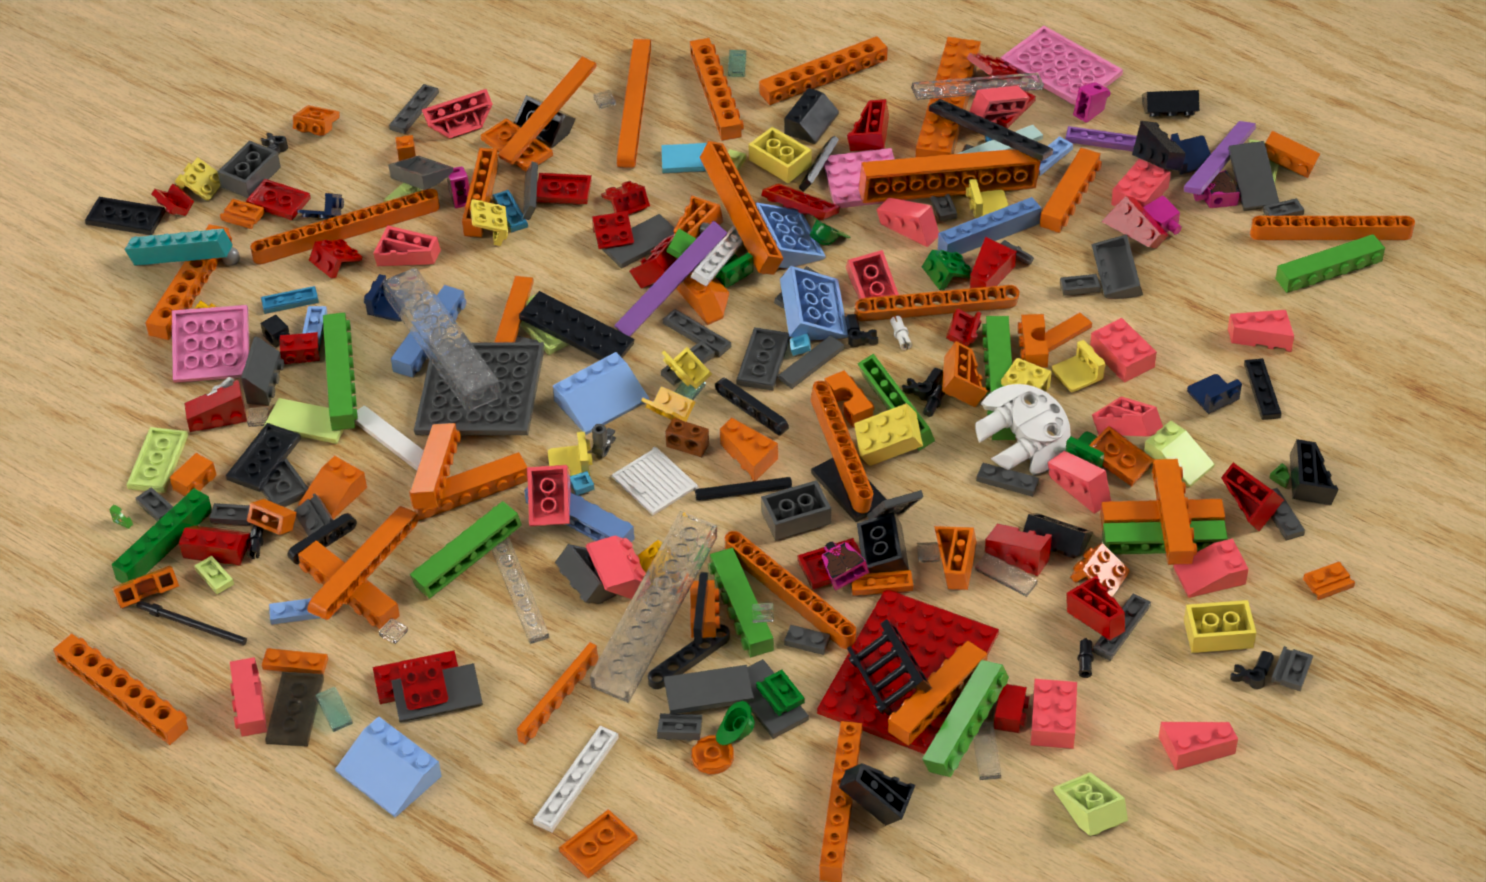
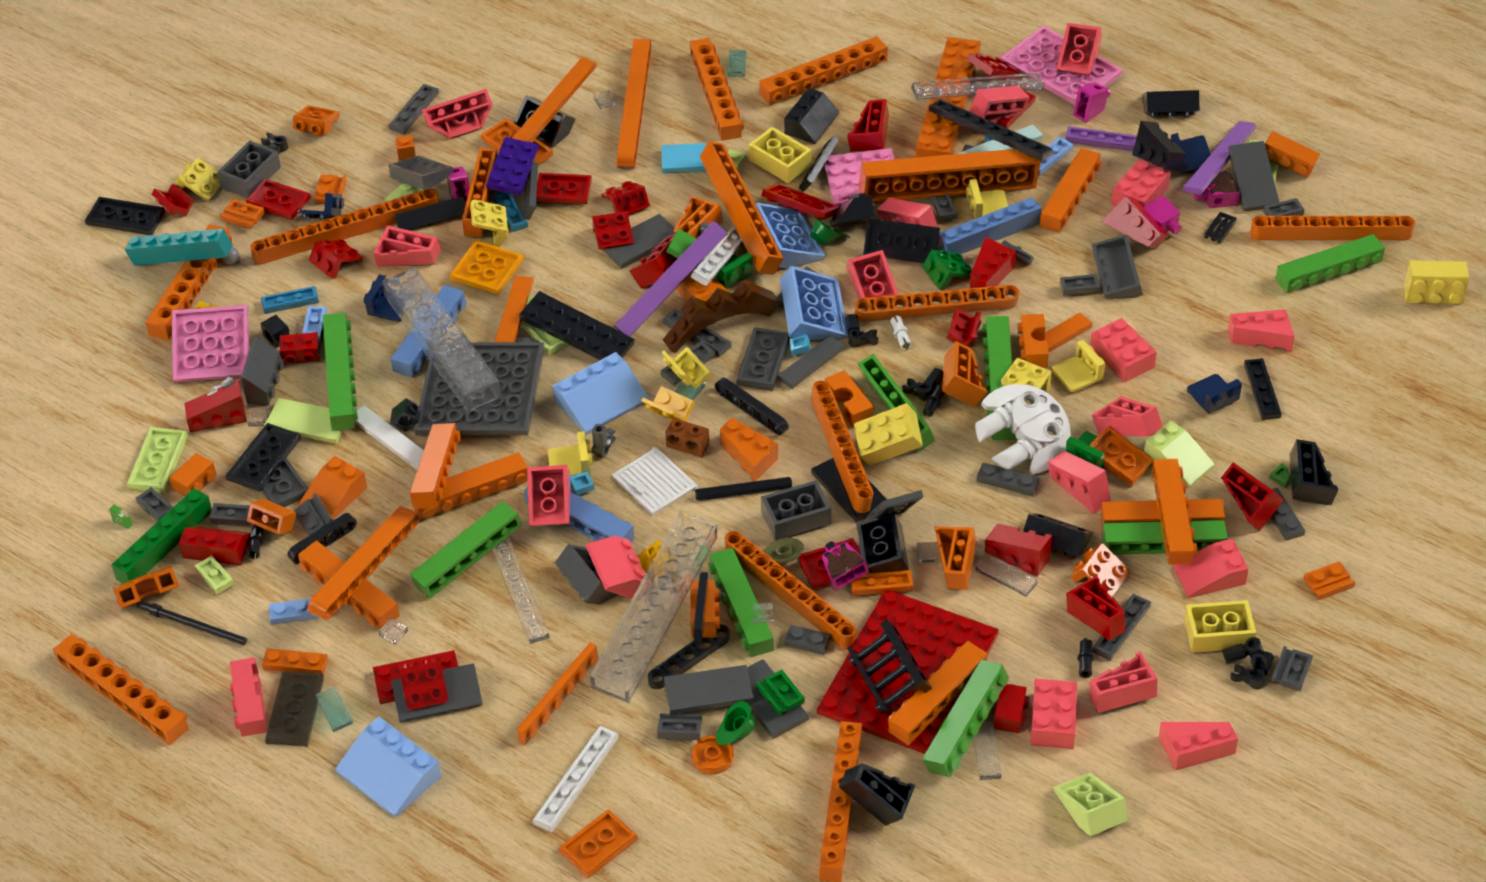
(329, 184): none -> orange plate
(405, 415): none -> black brick
(431, 214): none -> black tile
(487, 267): none -> light orange plate
(512, 166): none -> dark purple plate
(700, 314): none -> reddish brown arch
(785, 550): none -> olive dish
(857, 208): none -> black slope
(901, 240): none -> black tile
(1079, 48): none -> coral slope
(1123, 686): none -> coral wedge
(1209, 233): none -> black tile
(1252, 648): none -> black bar
(1436, 282): none -> light yellow brick

